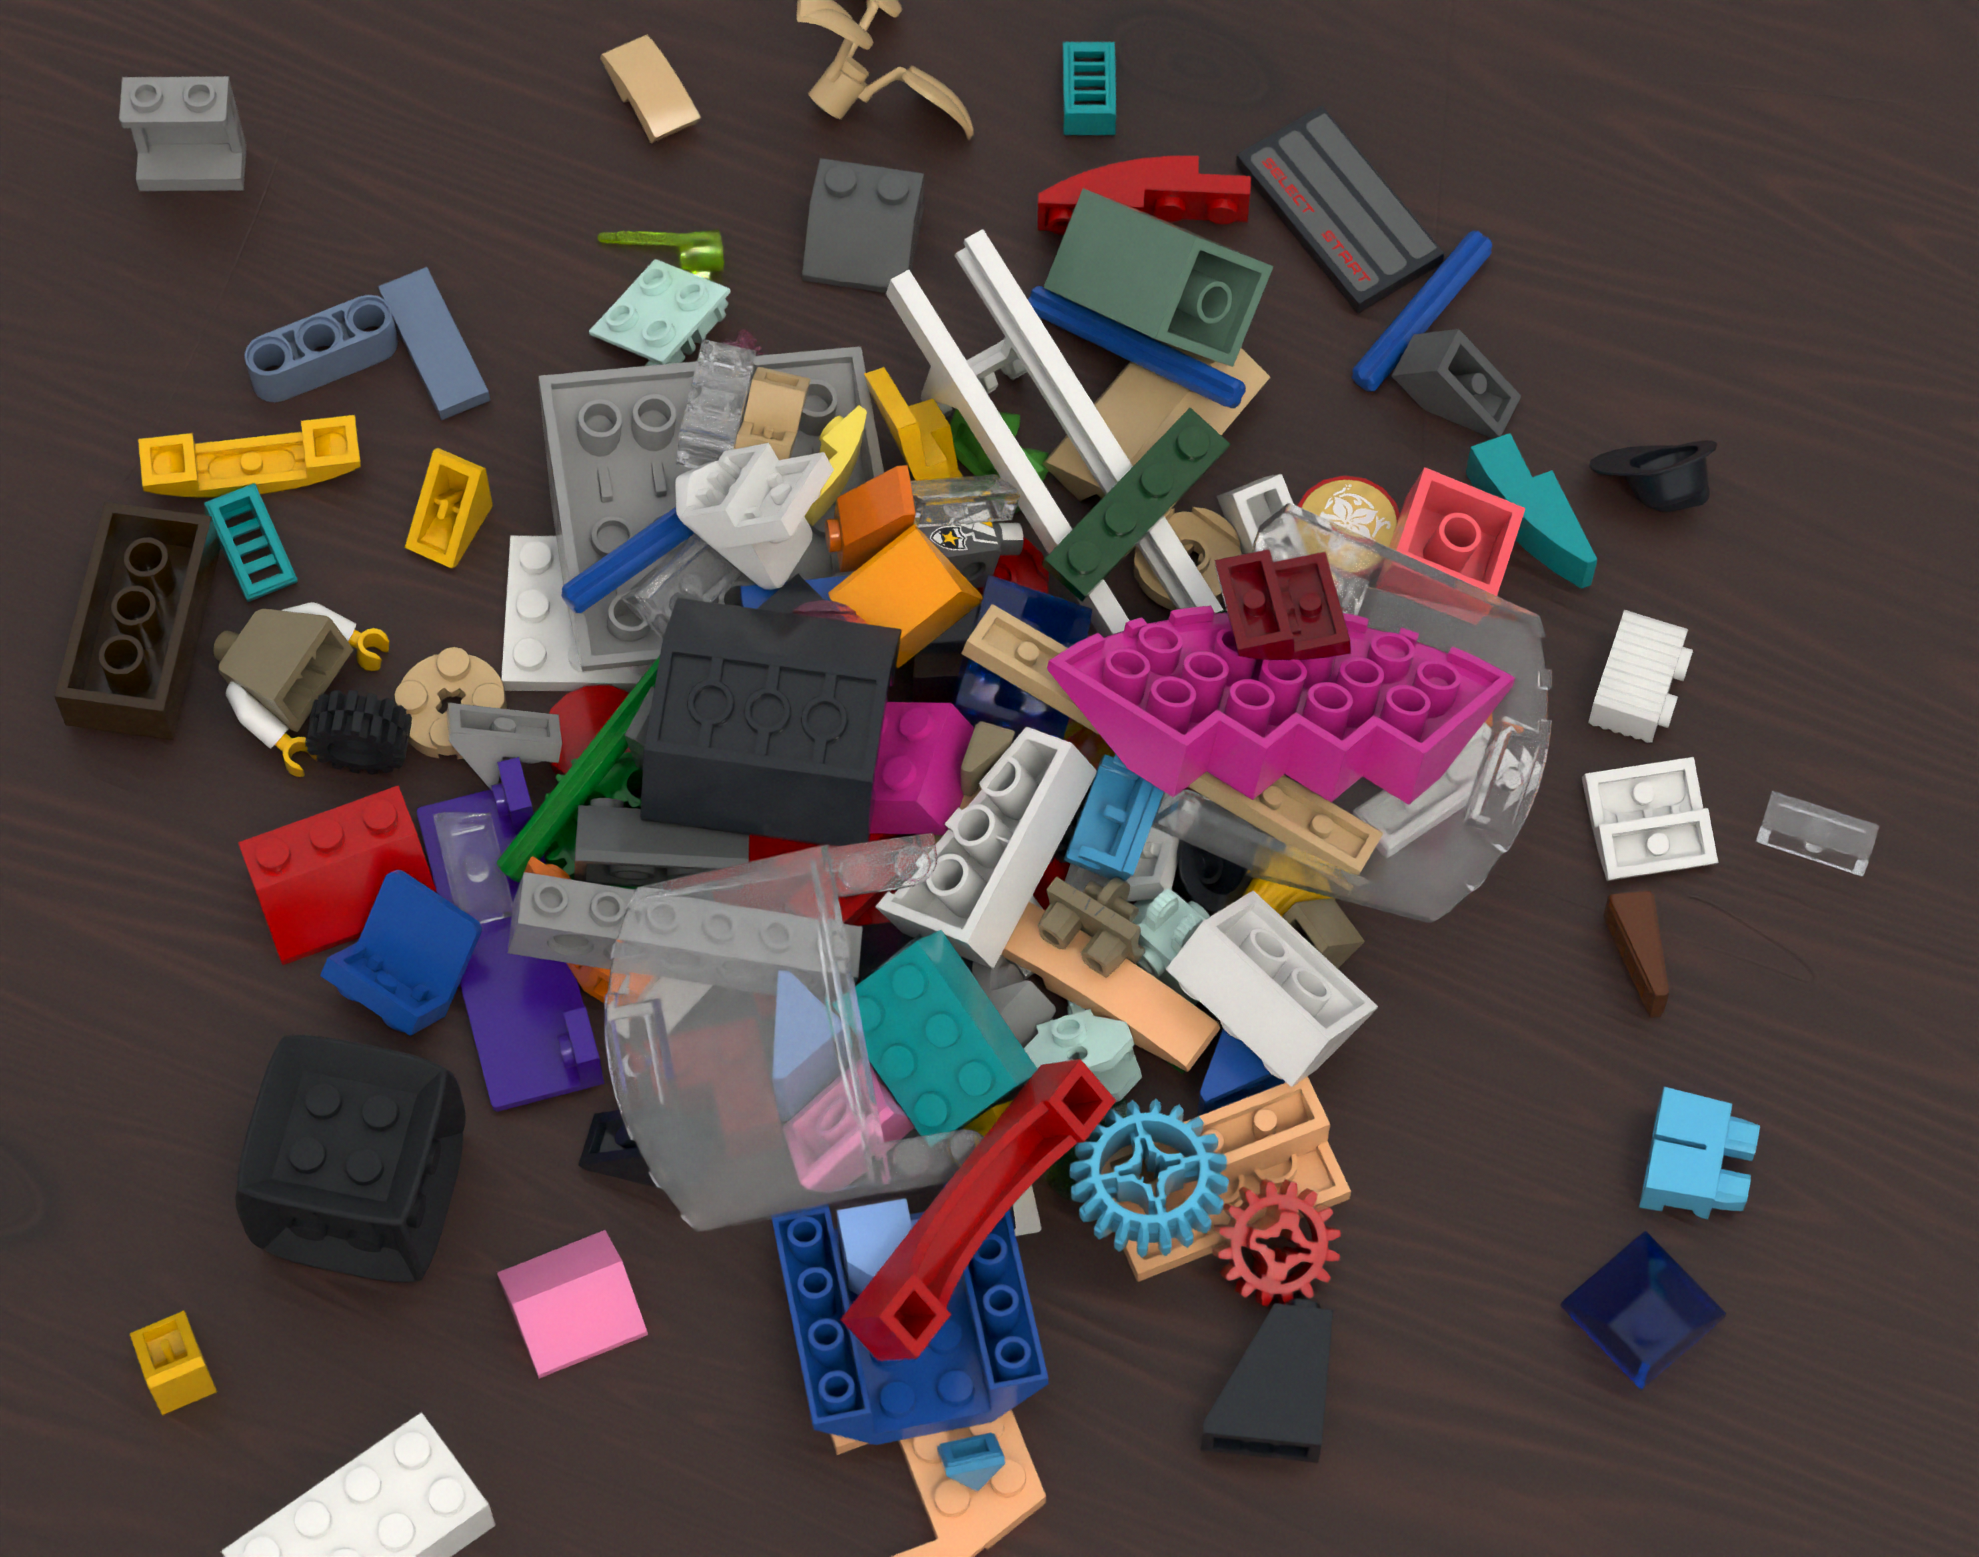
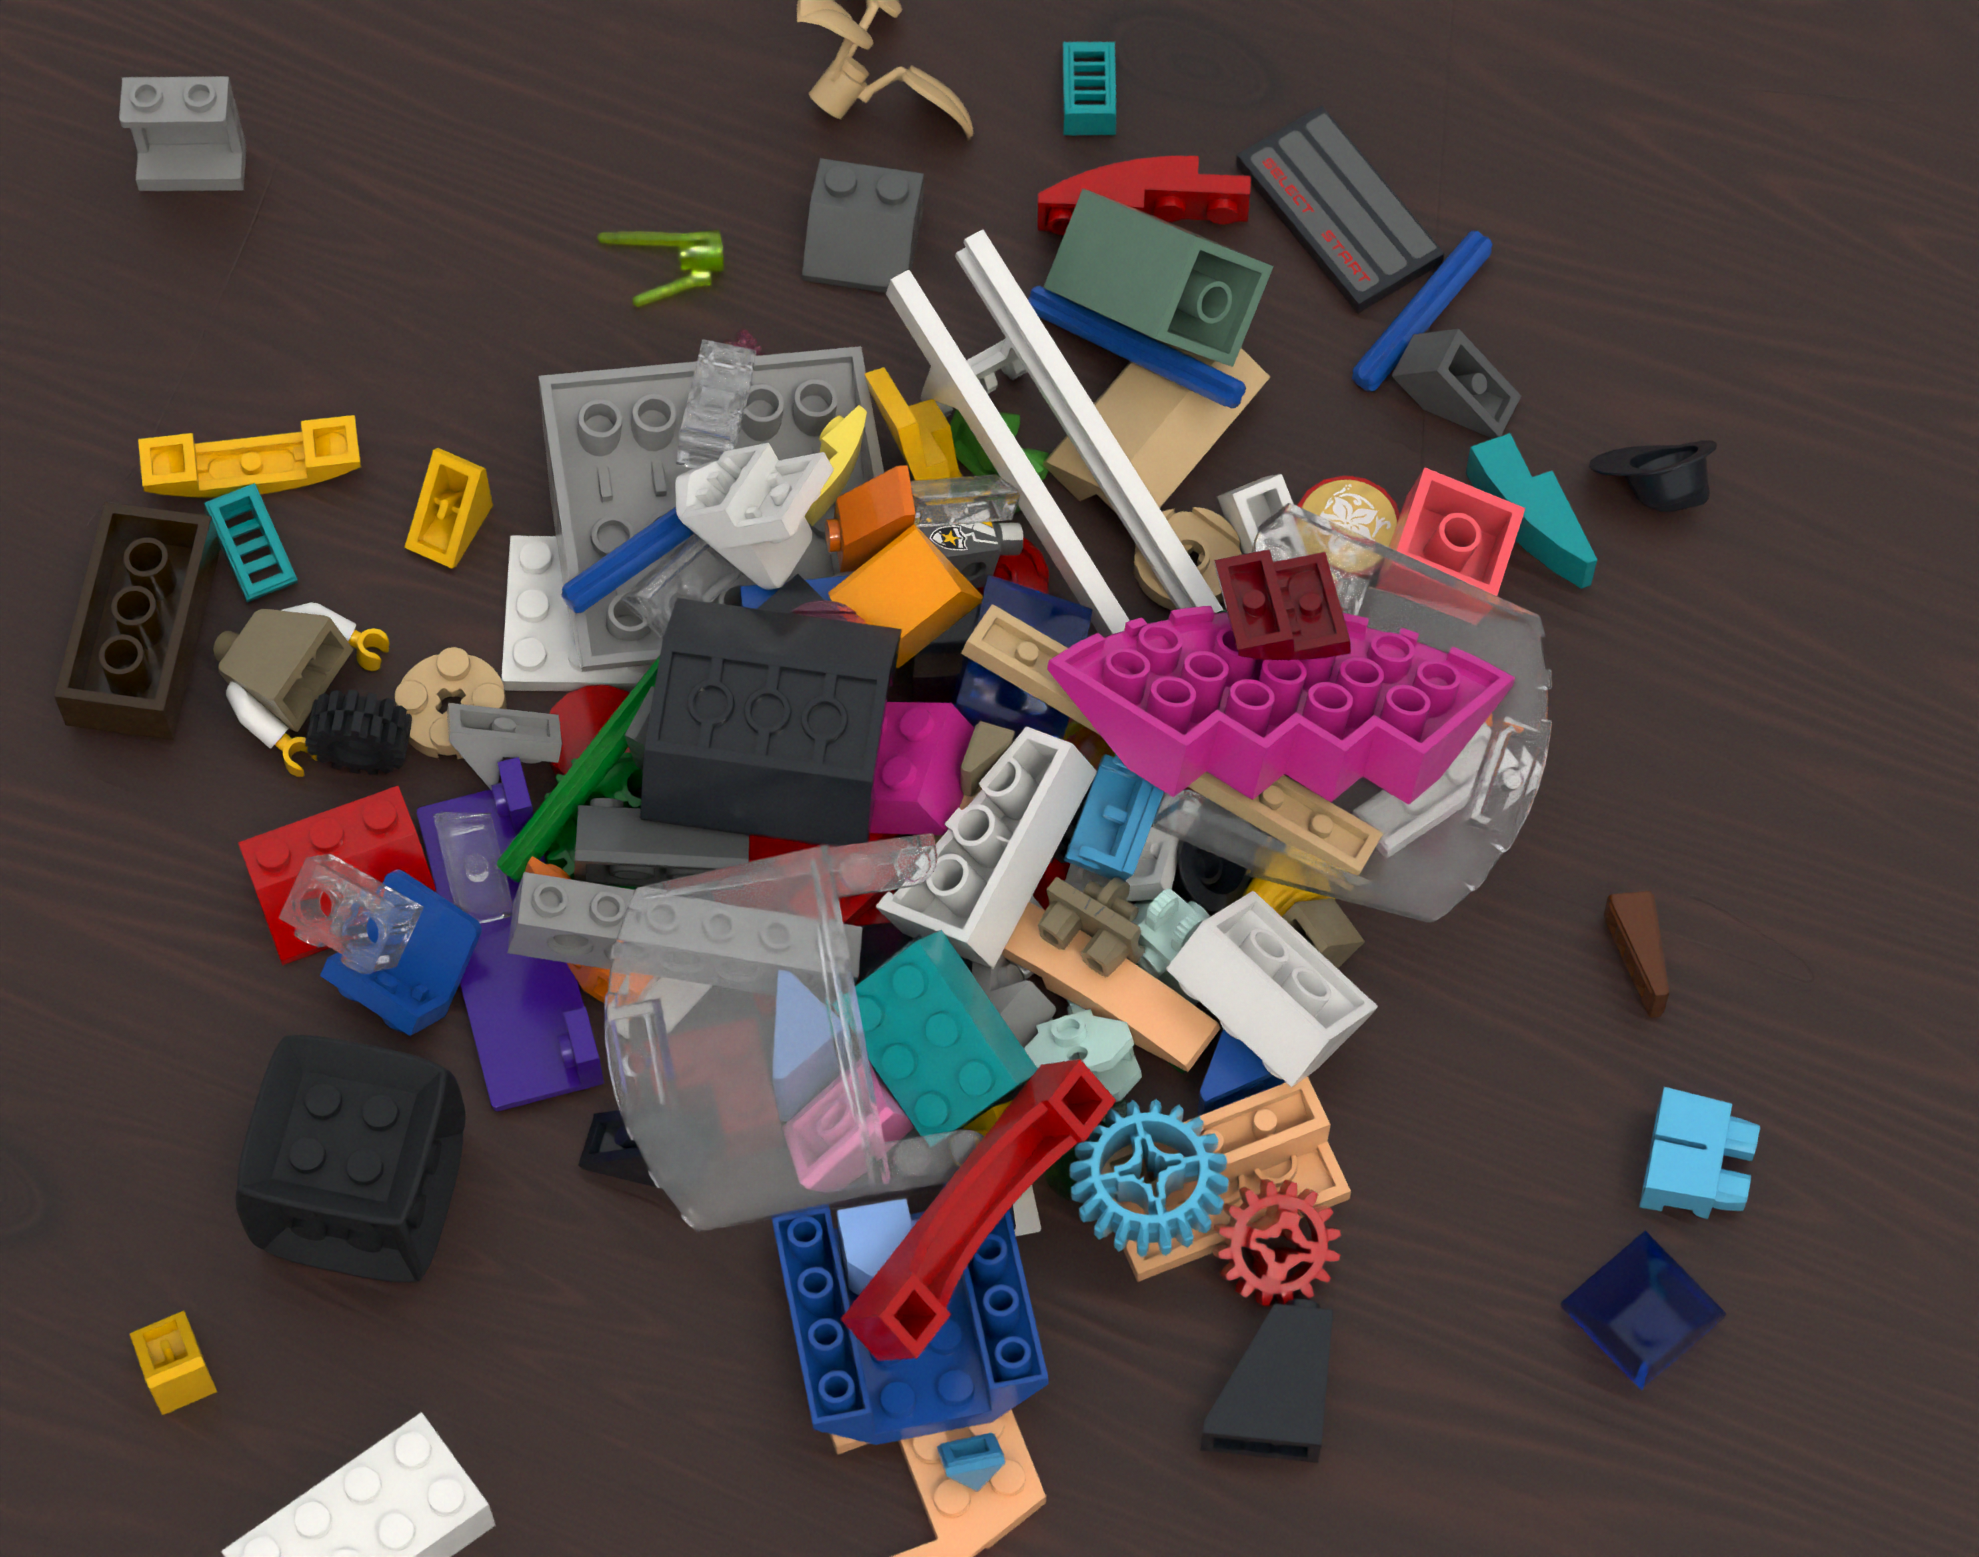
(308, 369): sand blue beam -> none
(354, 901): none -> clear brick
(434, 344): sand blue tile -> none
(573, 1303): bright pink slope -> none
(651, 86): tan slope -> none
(663, 314): light aqua hinge -> none
(773, 411): tan slope -> none
(1135, 504): dark green plate -> none
(1639, 676): white brick -> none
(1649, 819): white slope -> none
(1818, 833): clear slope -> none

